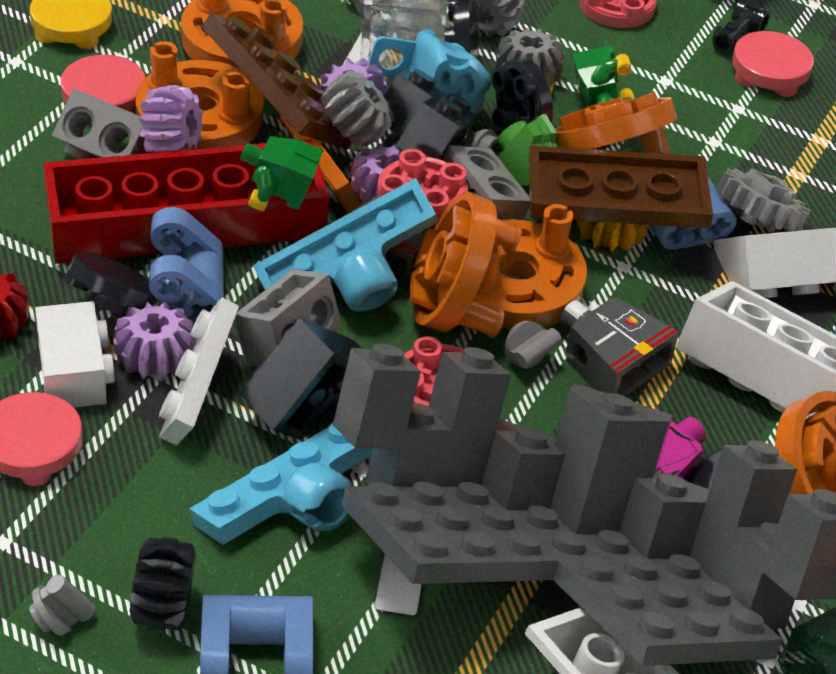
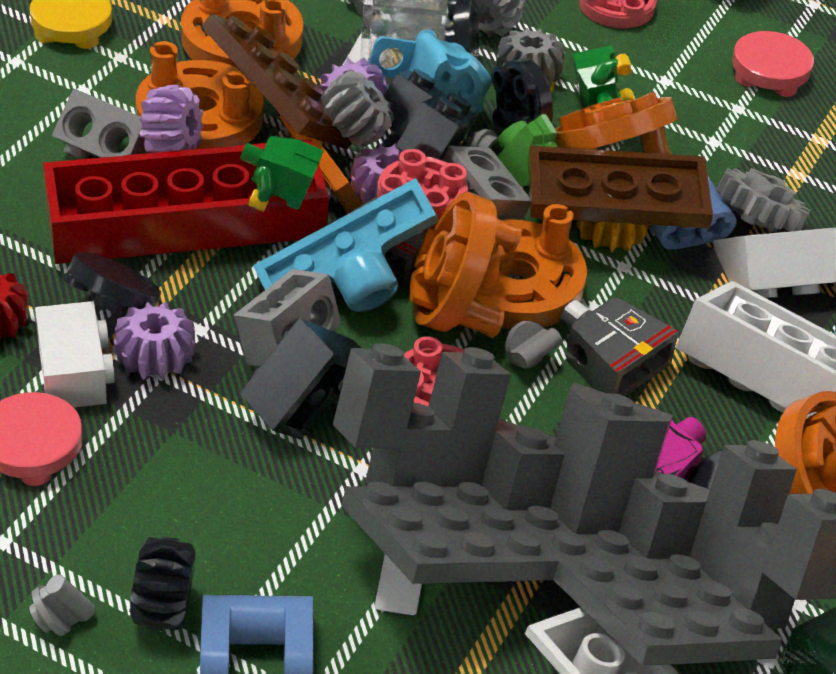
(104, 77): coral tile -> none
(196, 264): medium blue connector -> none
(196, 371): white plate -> none
(299, 482): medium azure plate -> none
(746, 17): black bar -> none

